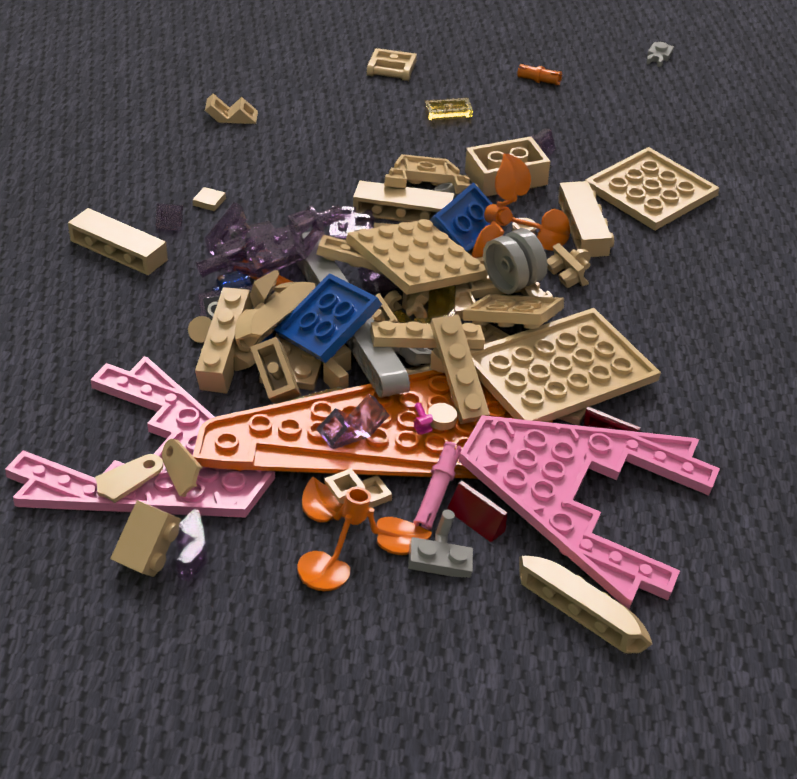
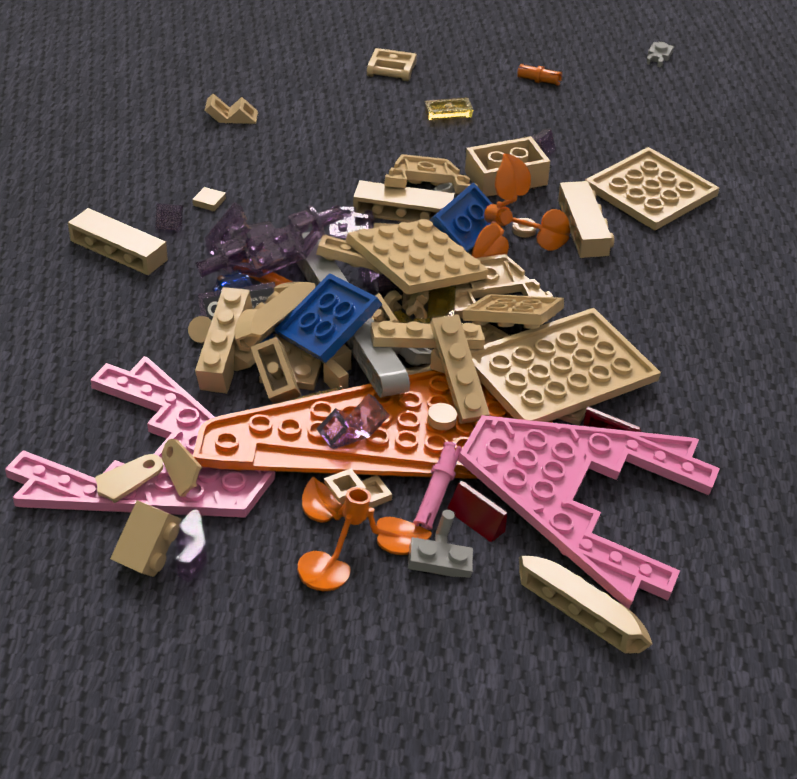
(263, 288): tan slope -> none
(422, 423): dark pink hand -> none
(515, 260): light grey wheel -> none
(572, 262): tan hips -> none

